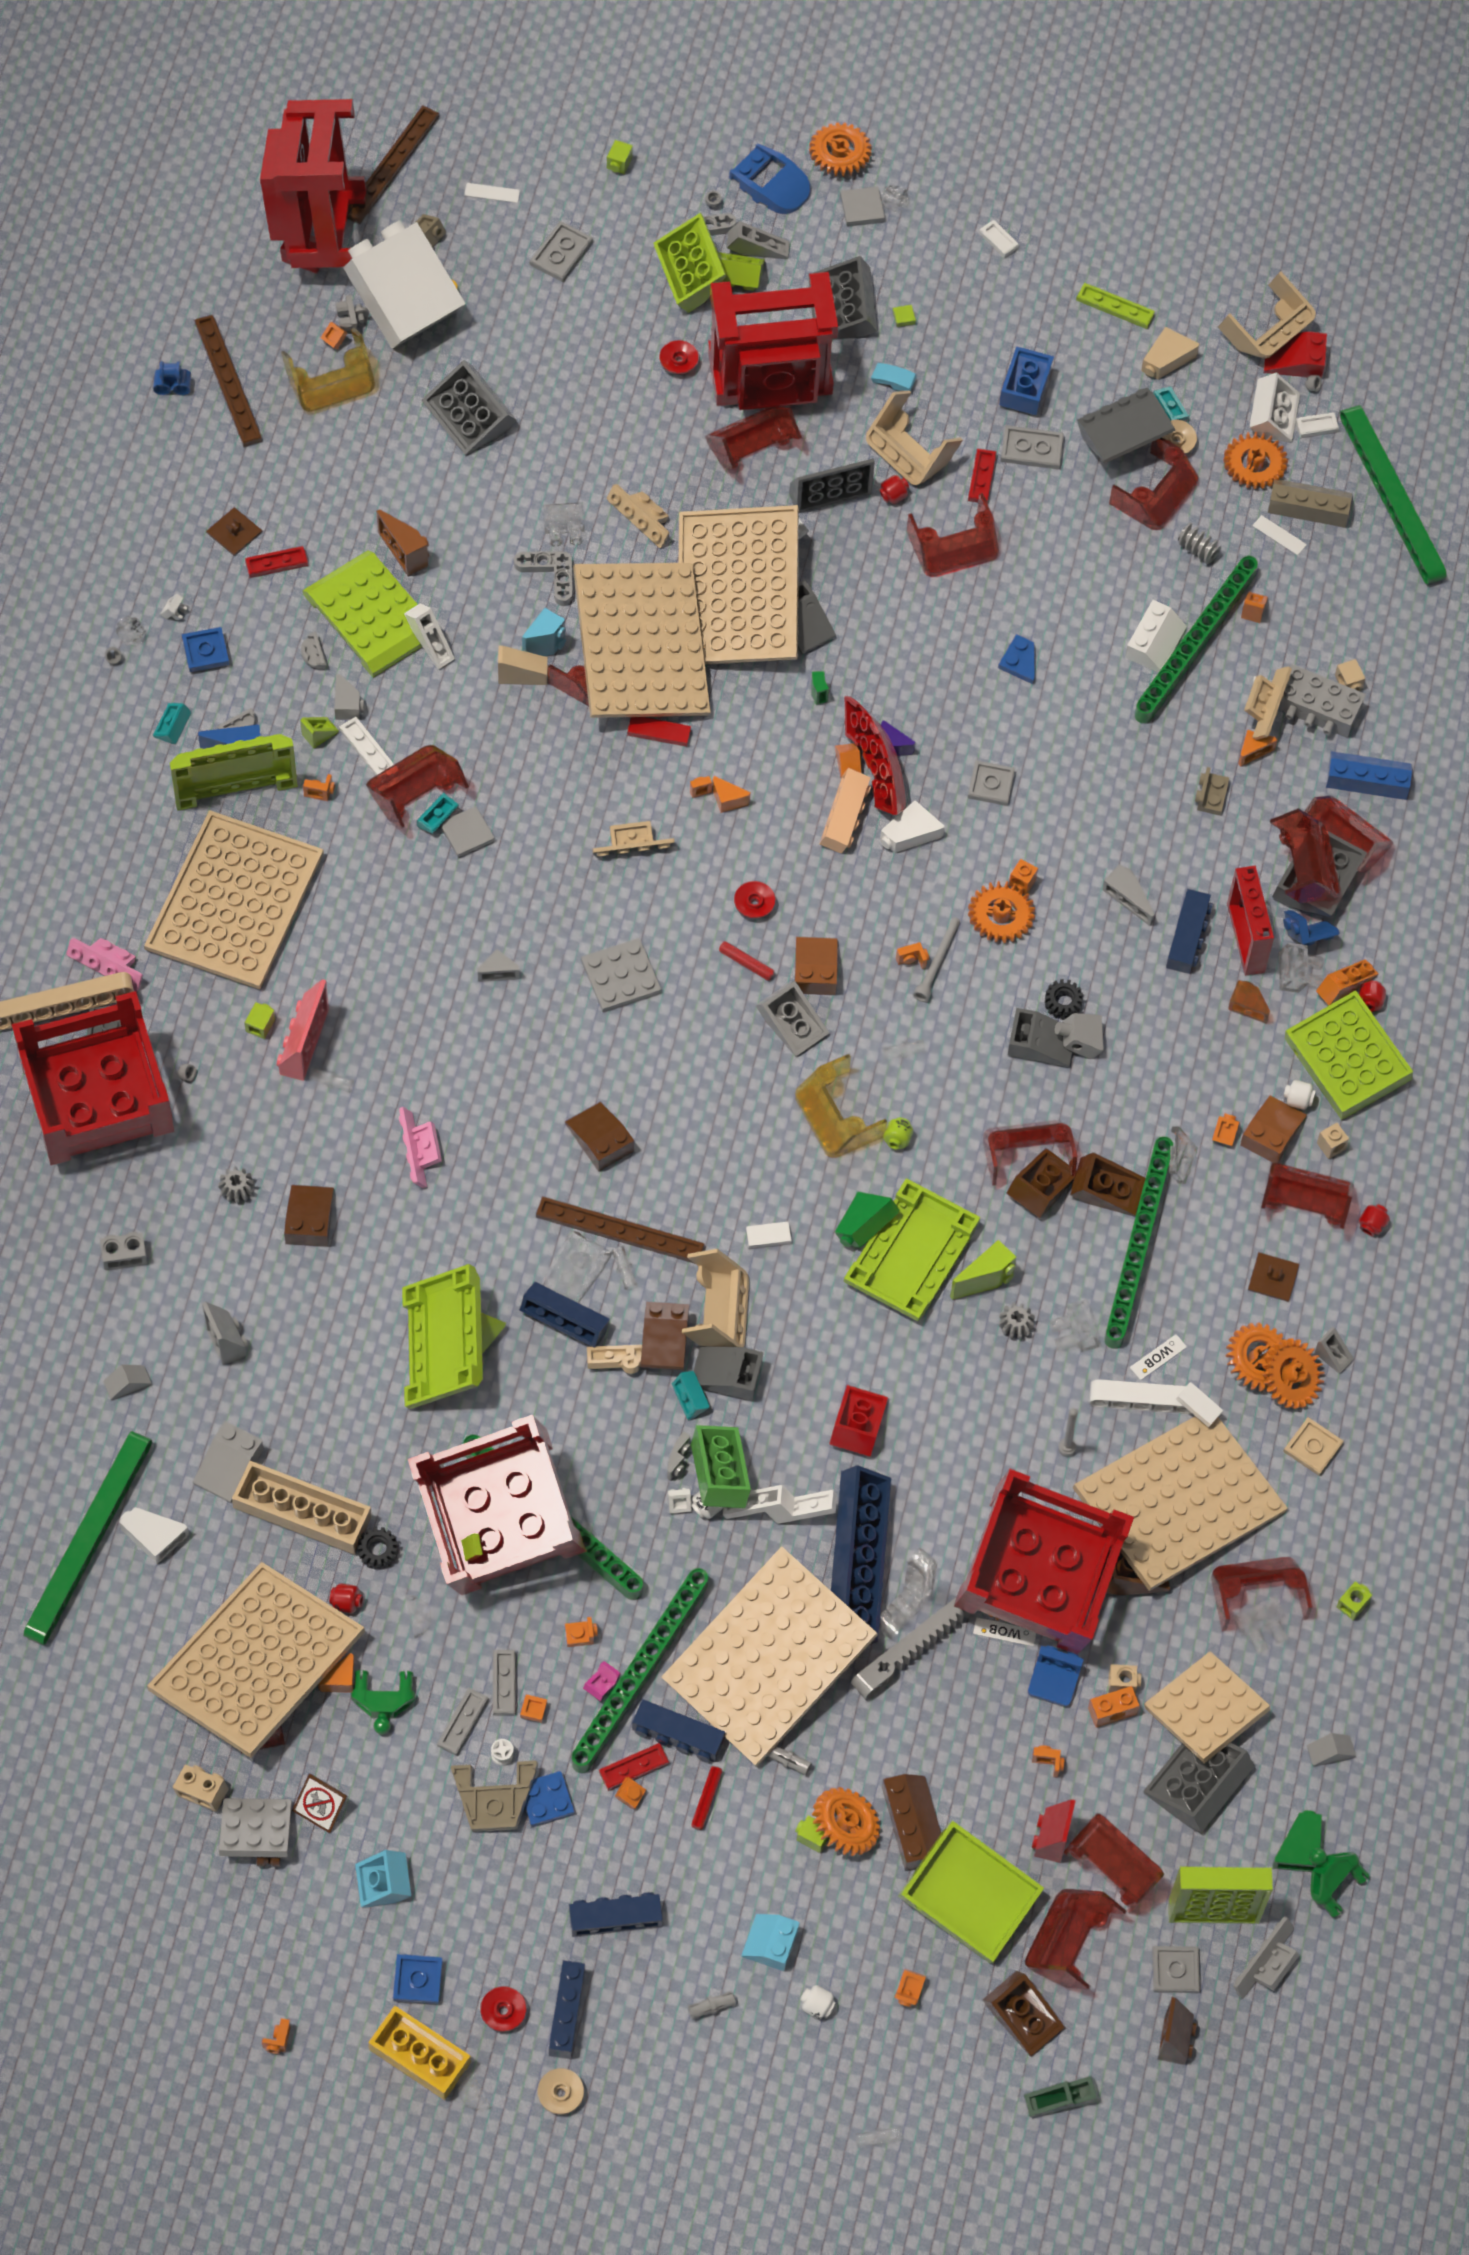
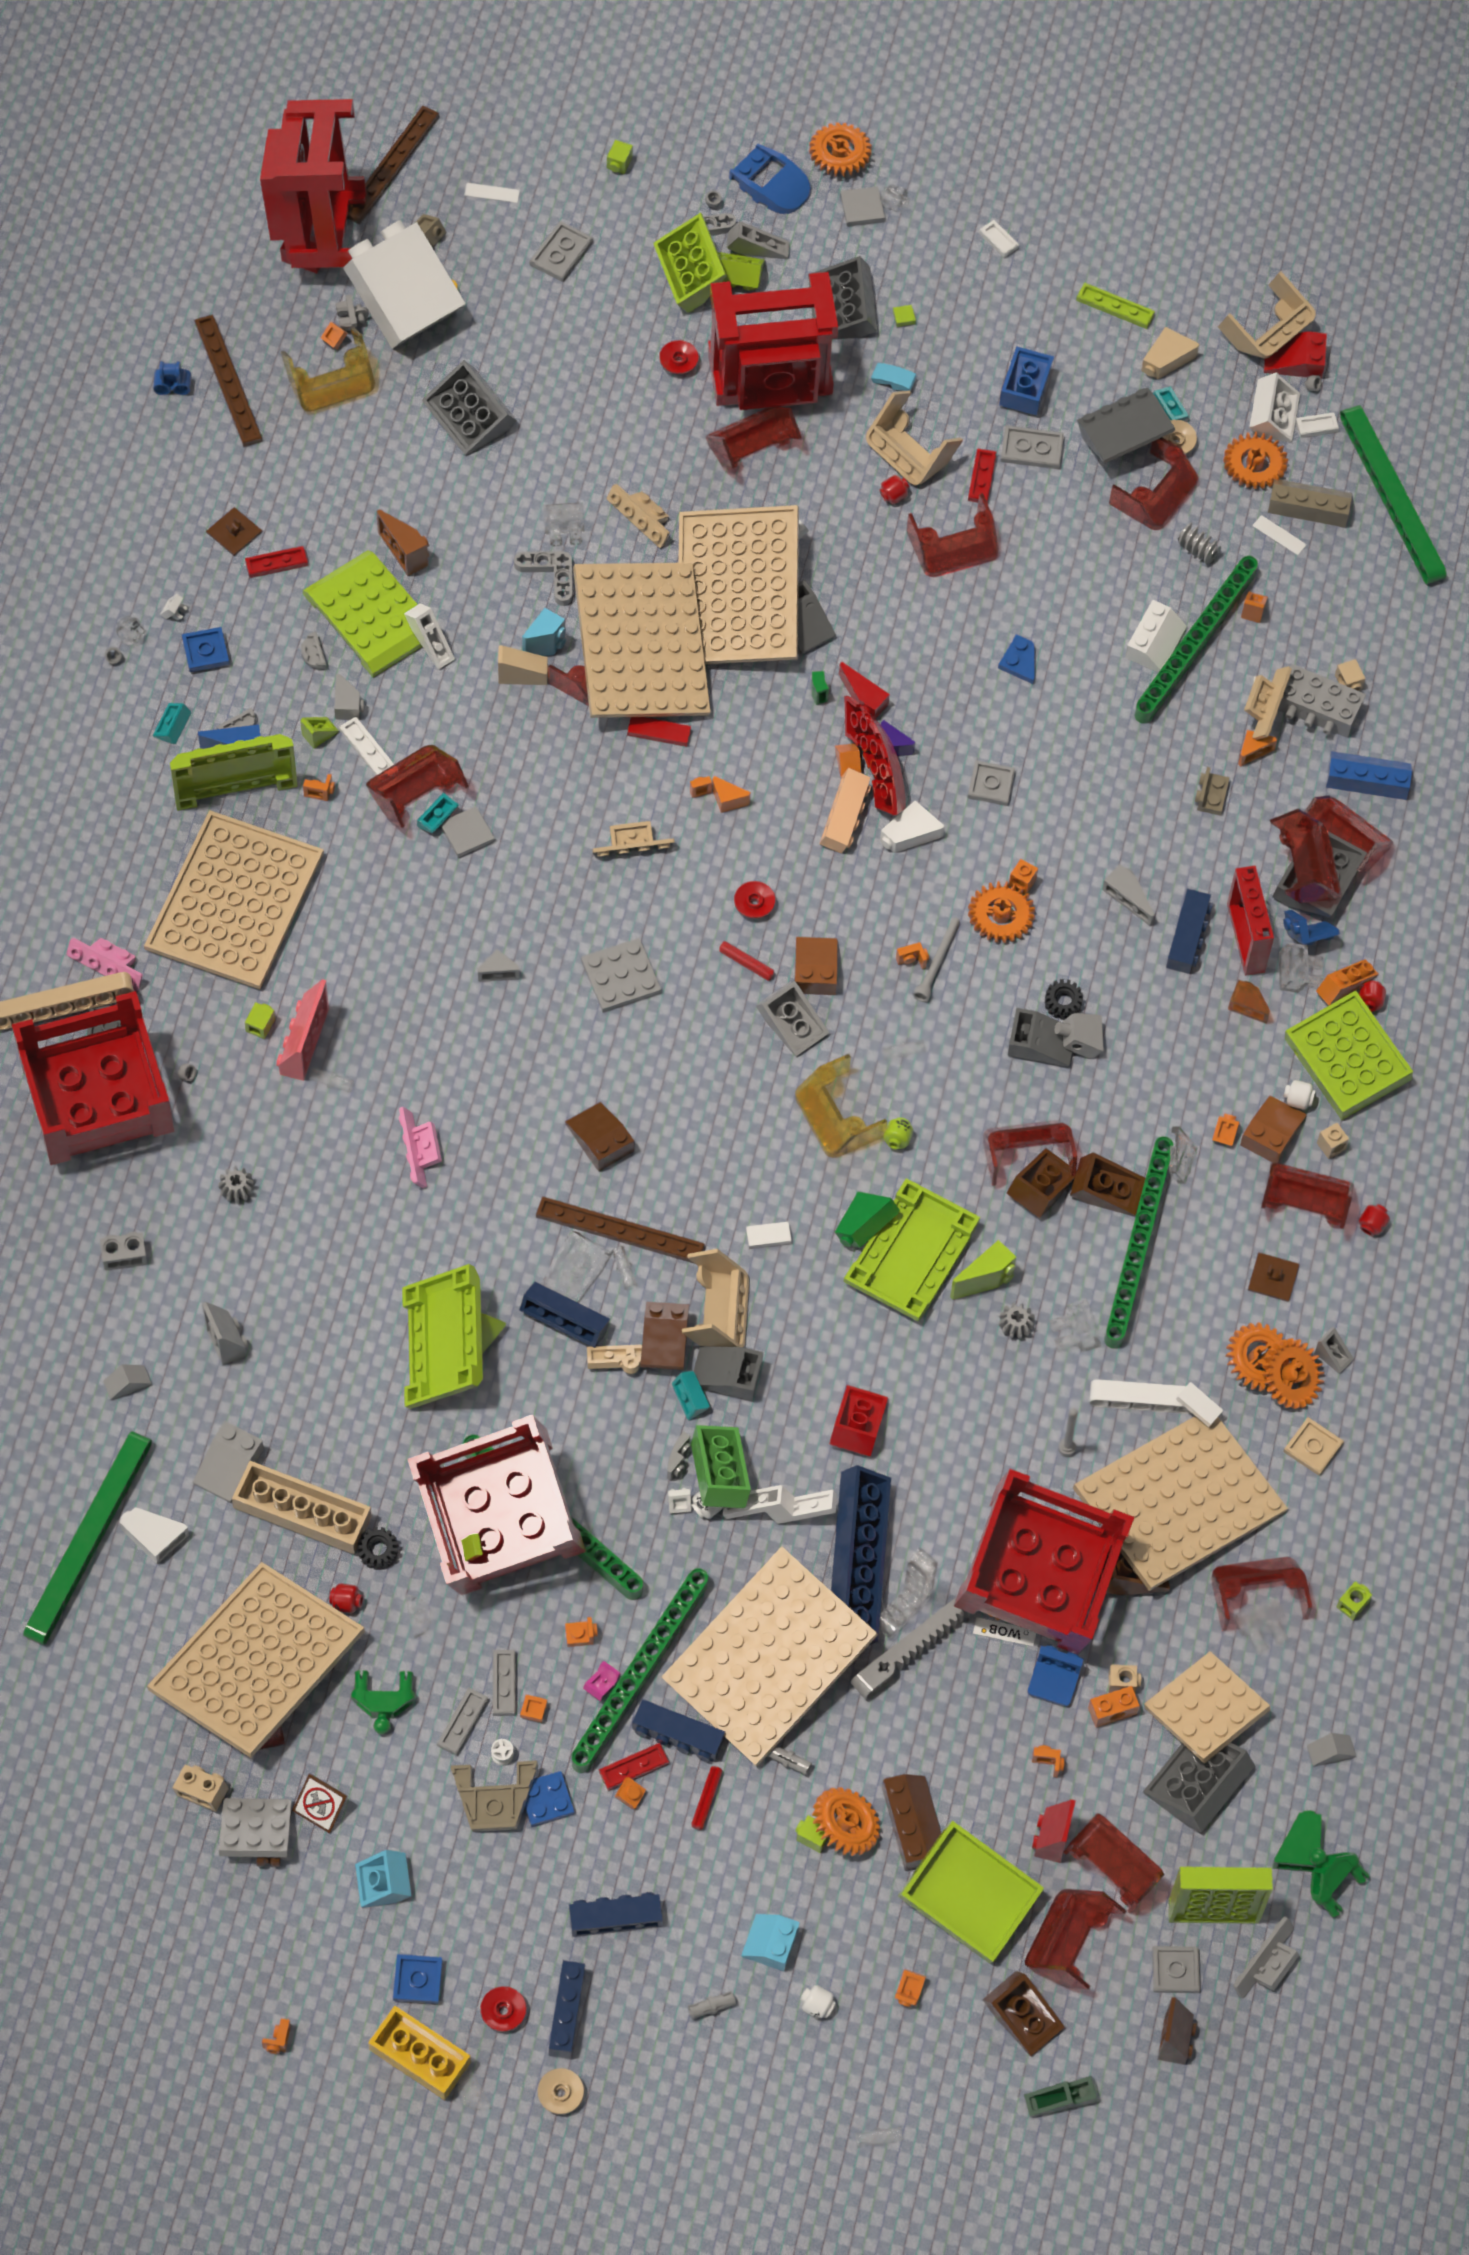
(308, 1215): reddish brown slope -> none
(340, 1677): orange slope -> none
(832, 485): dark grey slope -> none
(863, 690): none -> red slope
(1158, 1357): white sticker -> none

